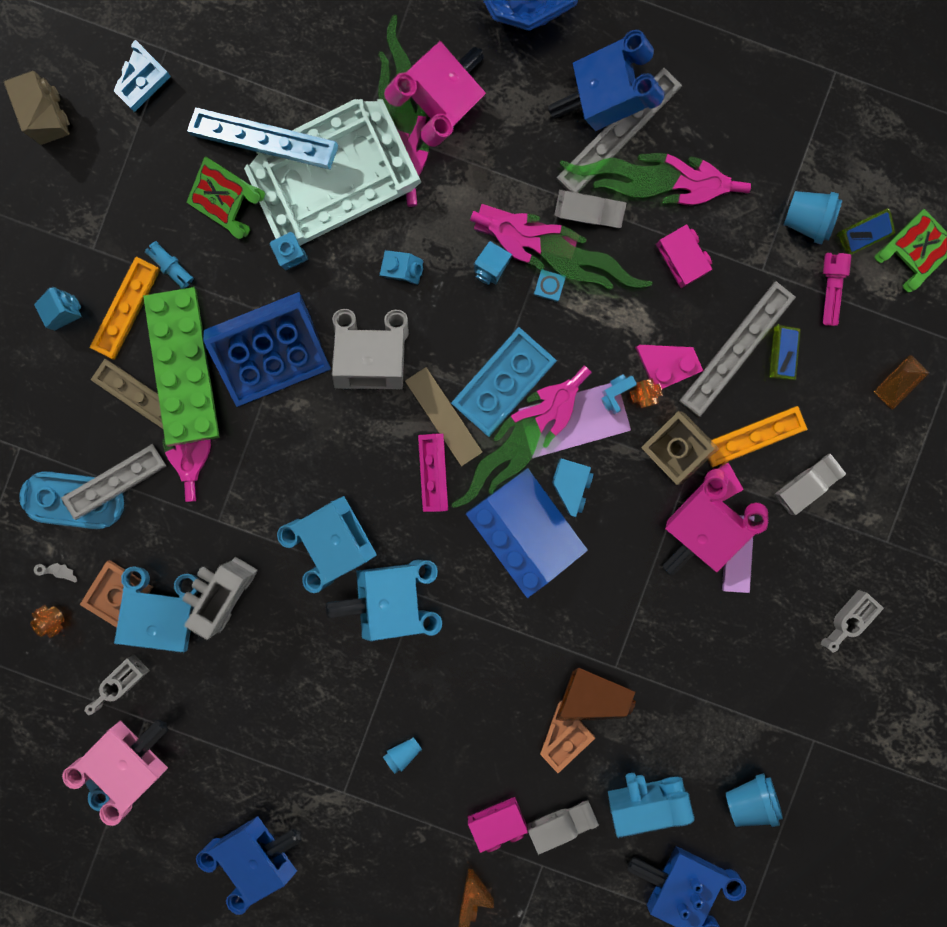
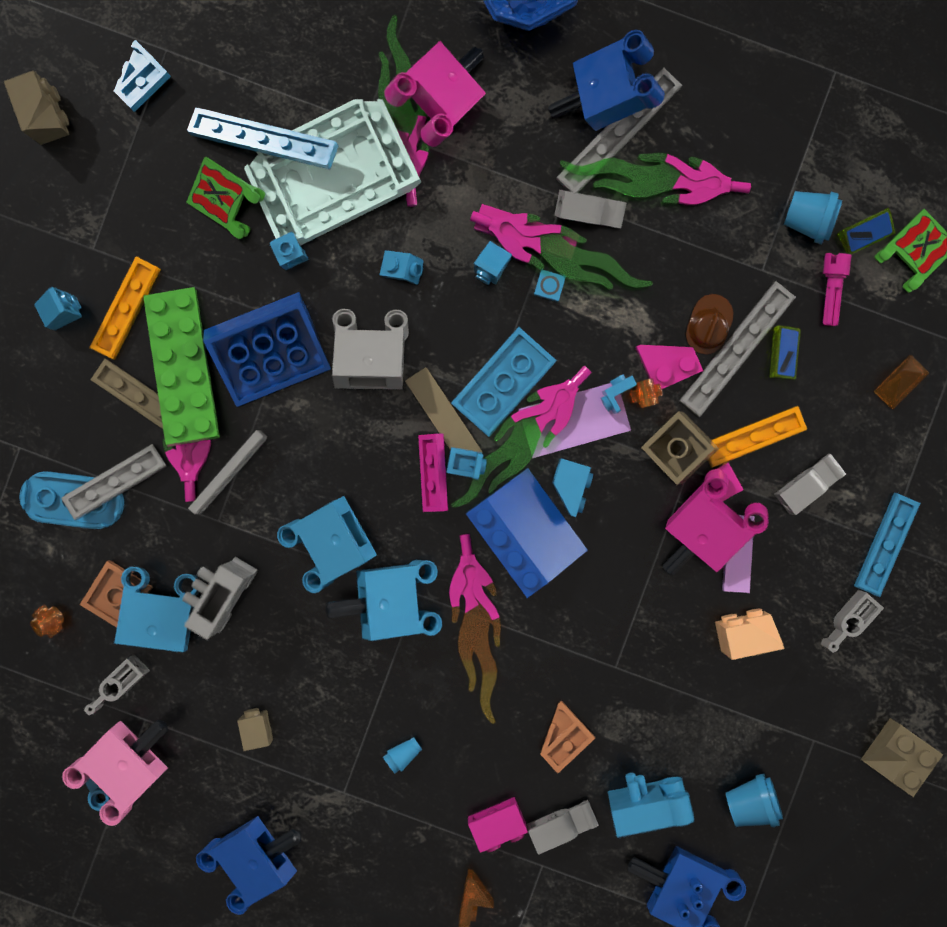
(57, 570): light grey piece -> none
(169, 265): dark azure pin -> none
(228, 472): none -> light grey tile
(255, 729): none -> dark tan brick
(466, 463): none -> dark azure bracket
(476, 621): none -> piece
(594, 699): reddish brown slope -> none
(684, 255): dark pink brick -> none
(709, 324): none -> reddish brown piece
(748, 634): none -> light nougat slope
(887, 544): none -> dark azure tile
(902, 757): none -> dark tan slope

